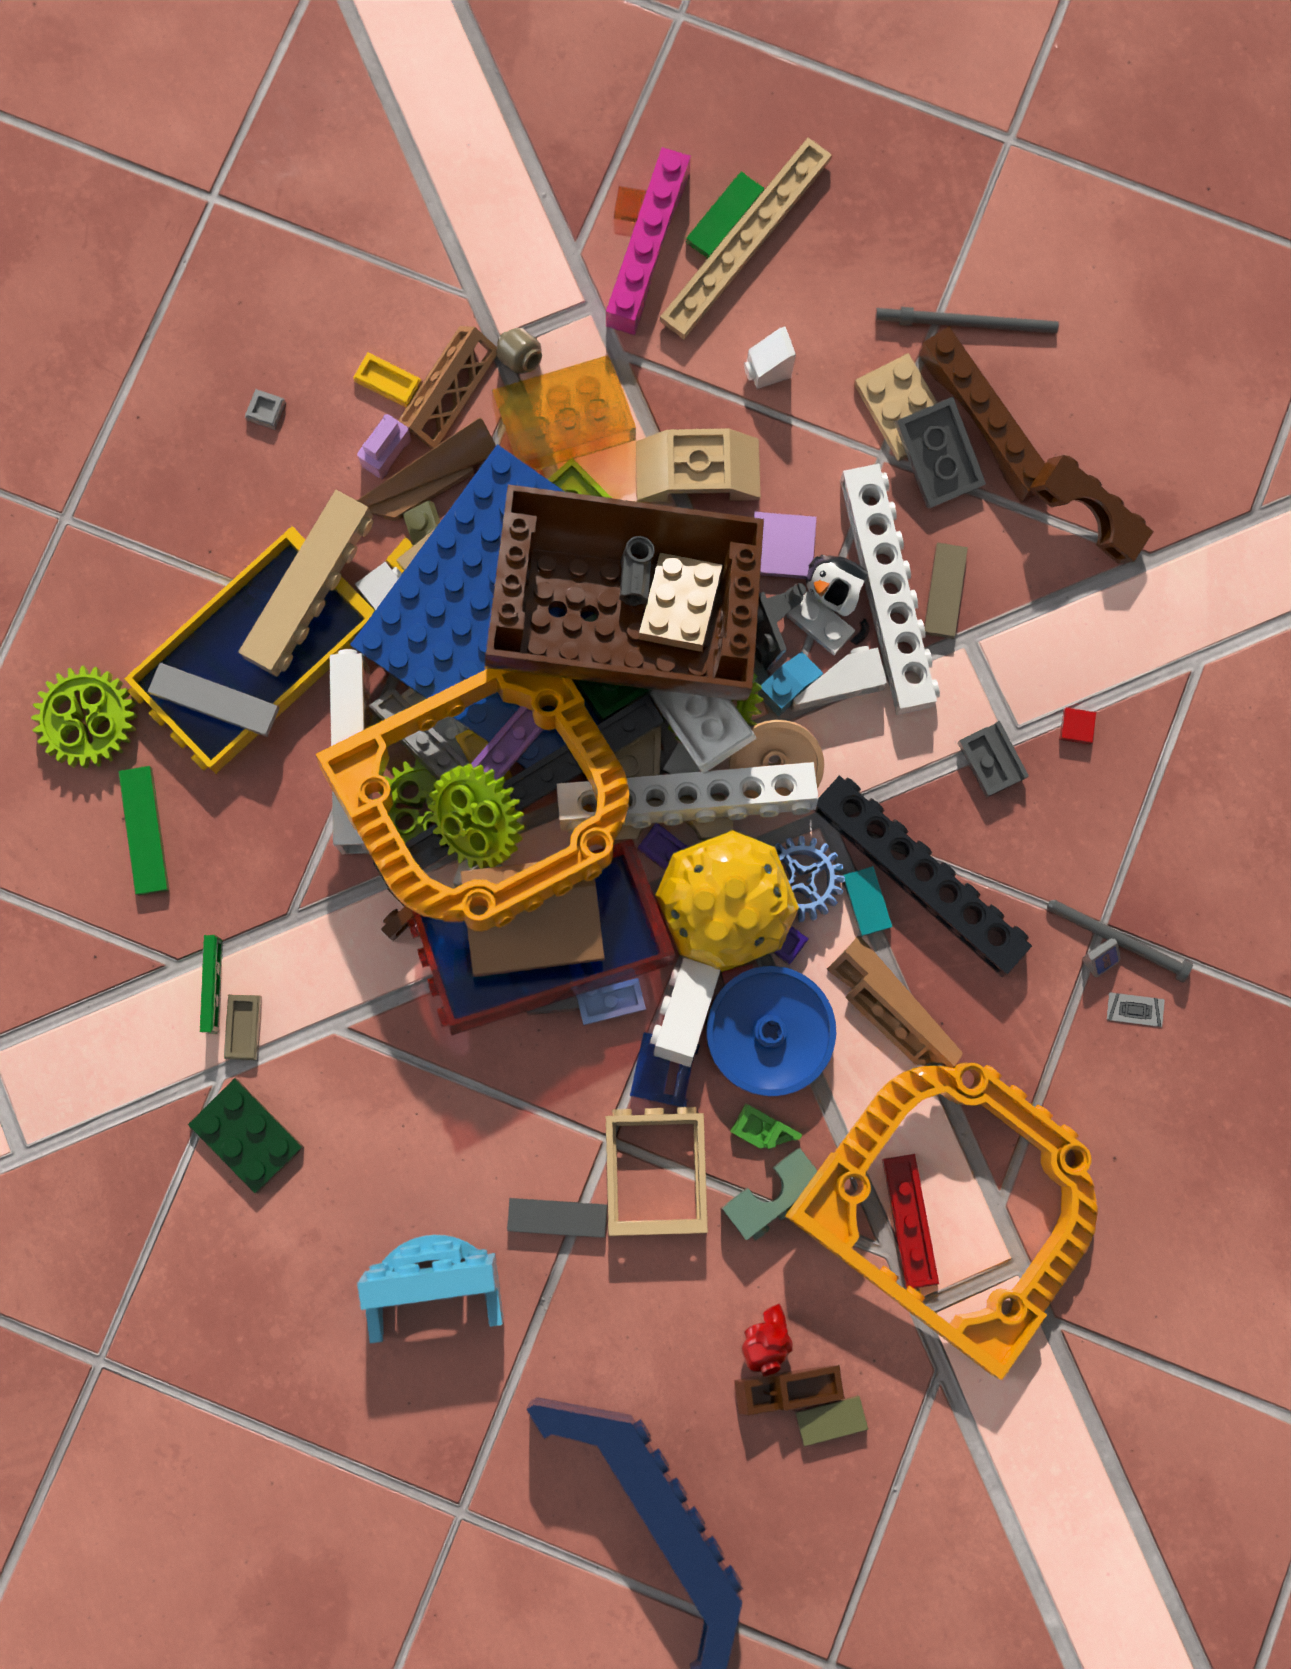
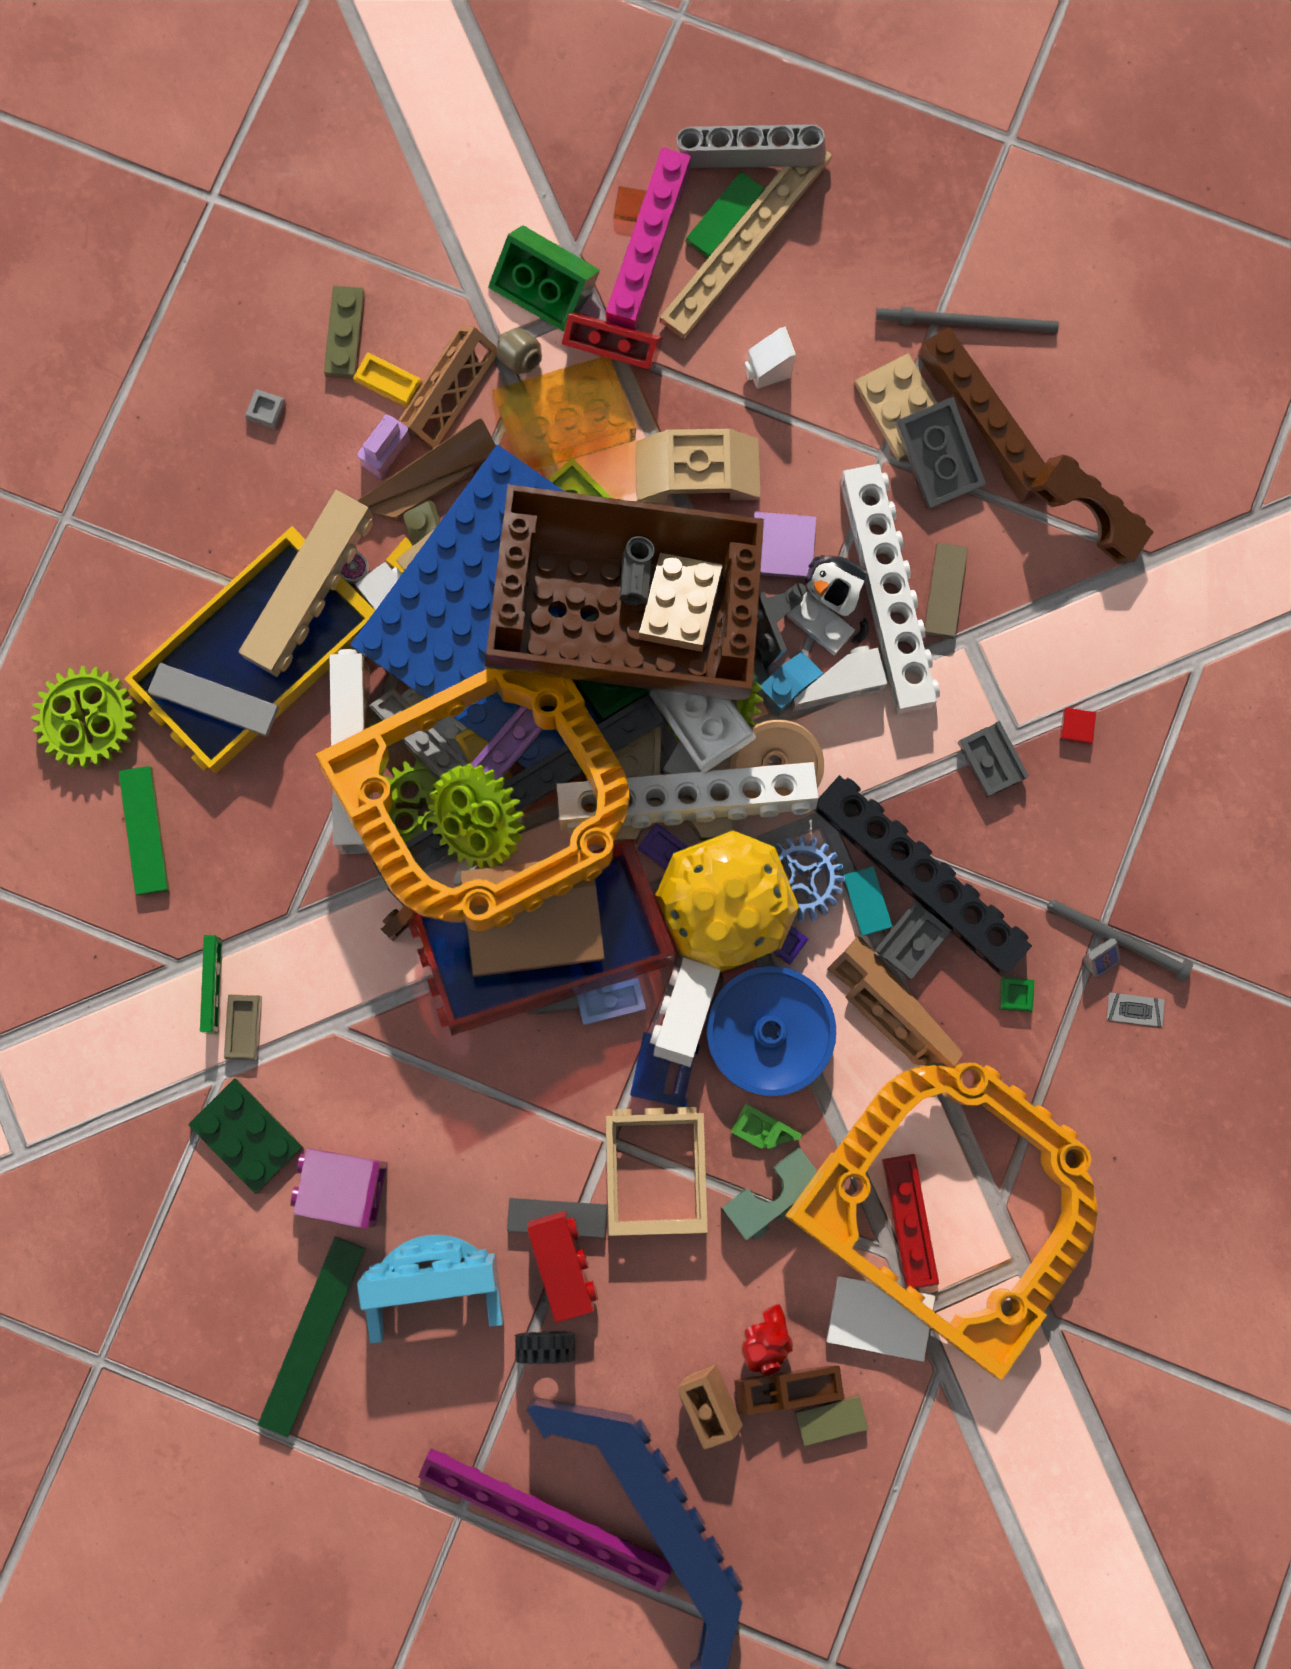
(311, 1337): none -> dark green tile
(339, 1188): none -> slope
(344, 332): none -> olive plate
(356, 569): none -> tile
(542, 277): none -> green slope
(545, 1347): none -> black tyre
(545, 1520): none -> magenta plate
(562, 1266): none -> red brick
(612, 340): none -> red brick
(709, 1407): none -> medium nougat brick
(766, 145): none -> light grey beam
(874, 1322): none -> white tile
(912, 940): none -> dark grey plate
(1016, 994): none -> green tile

